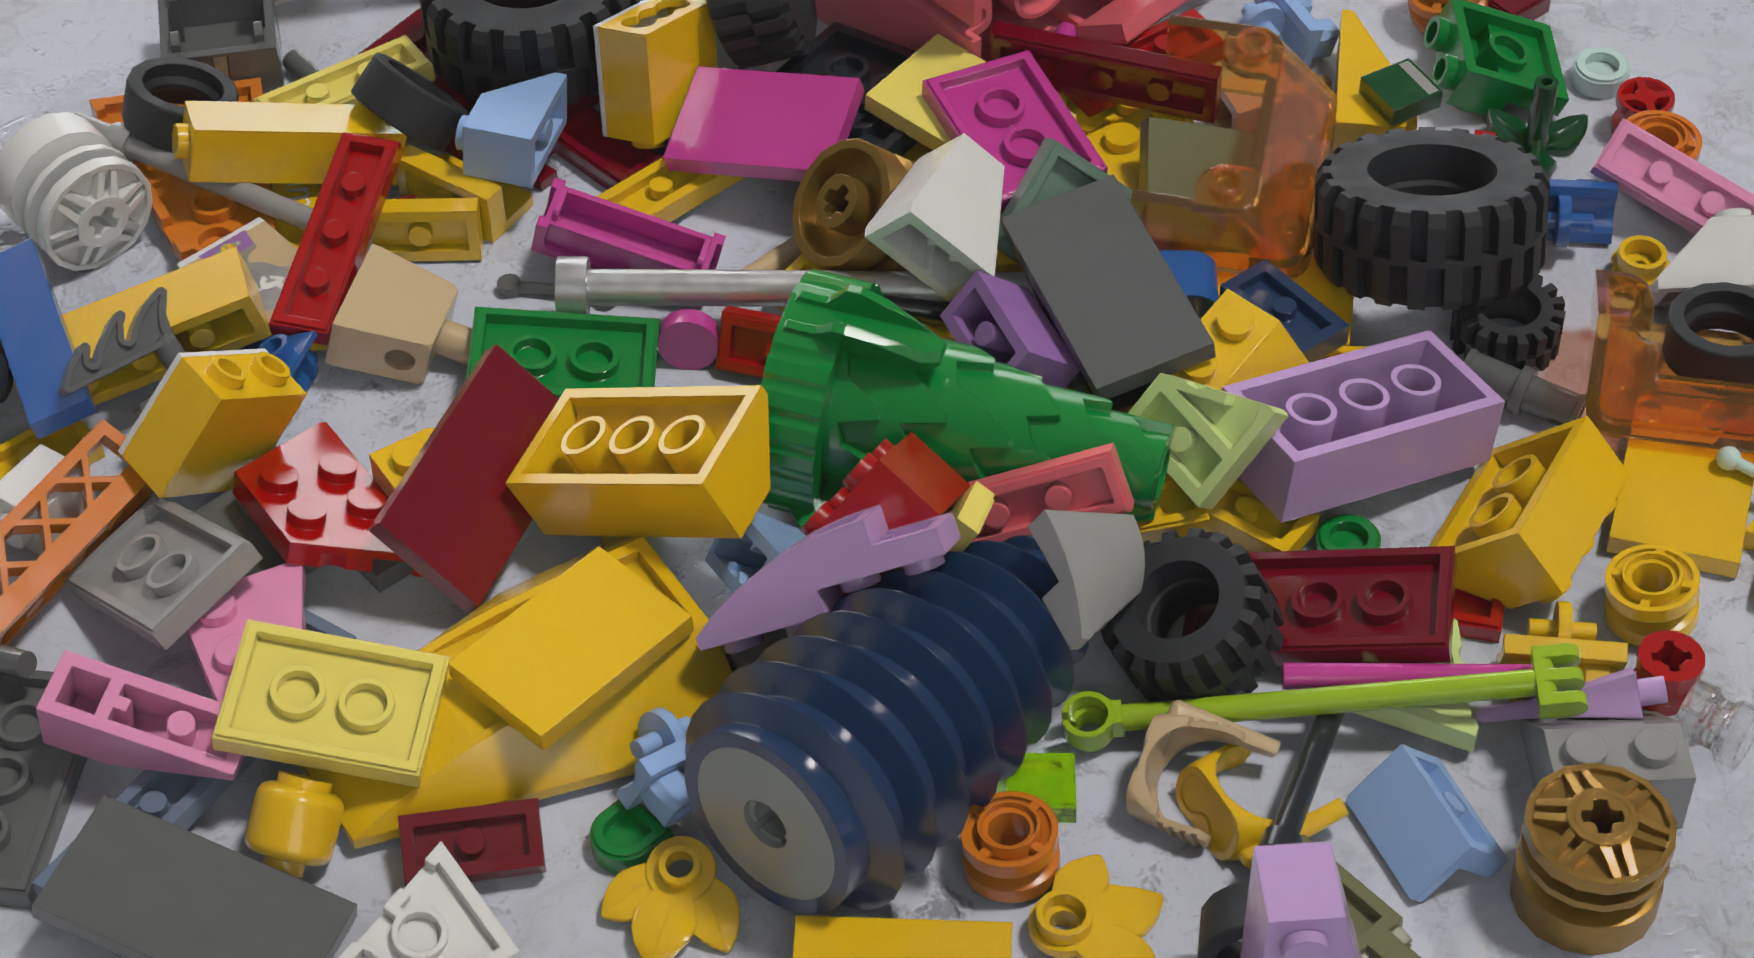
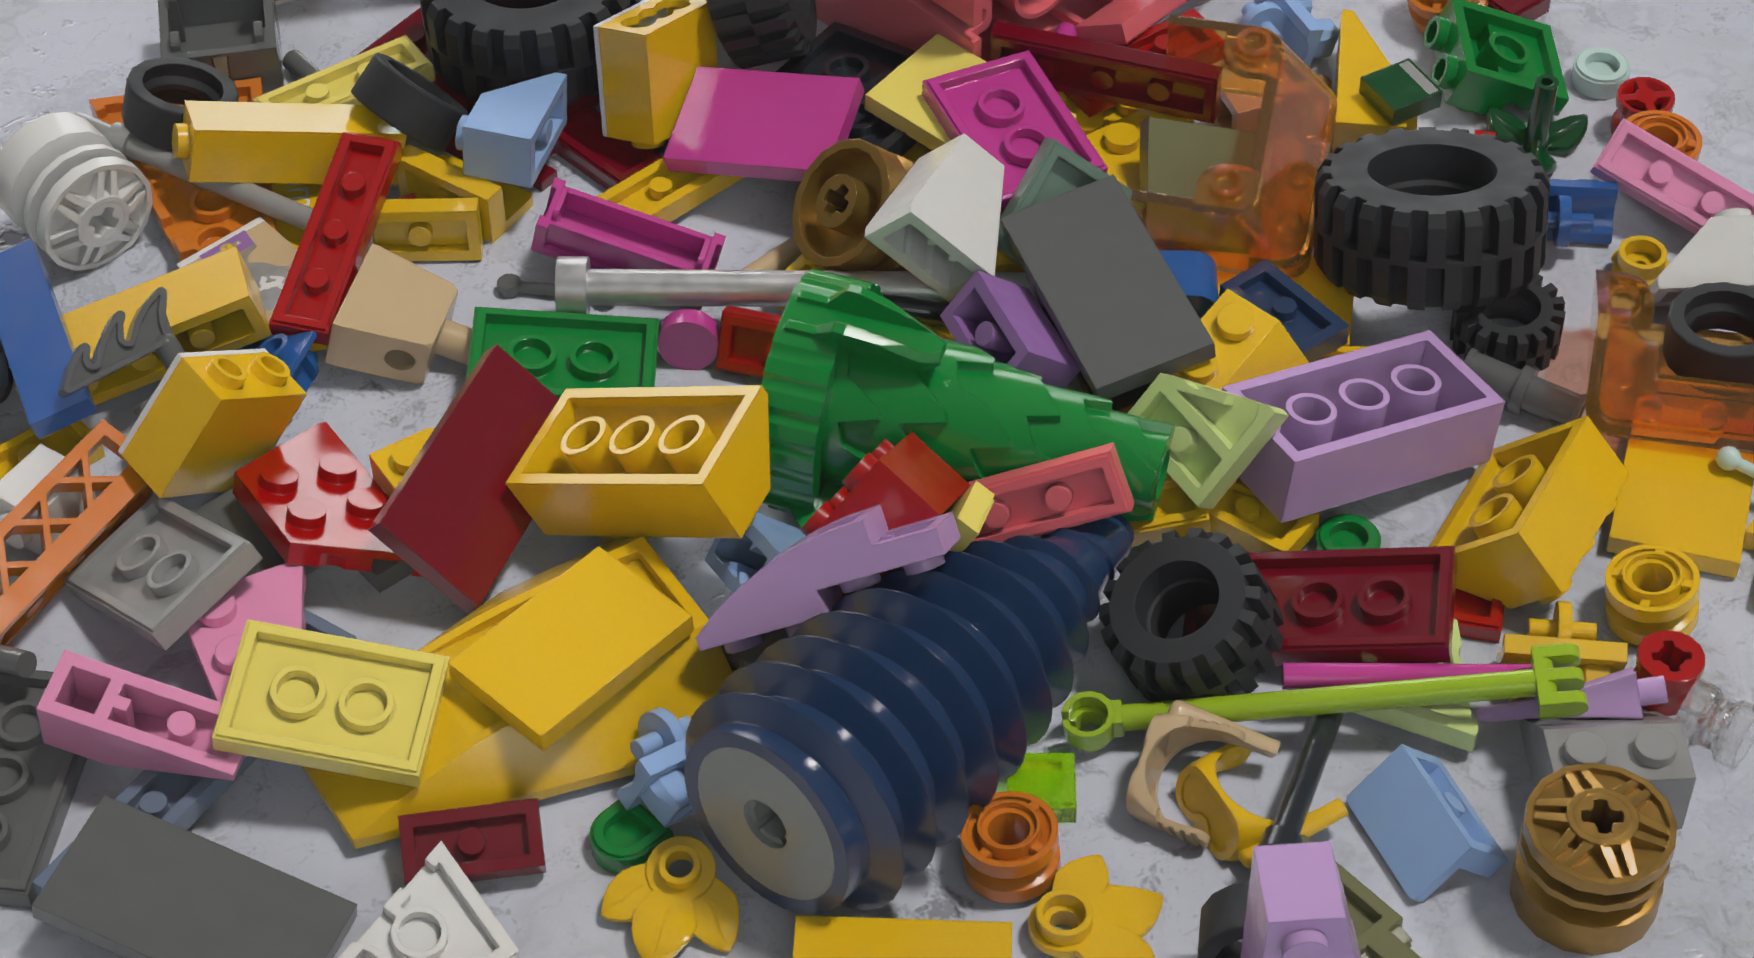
(294, 822): yellow head -> none
(1097, 568): light grey slope -> none

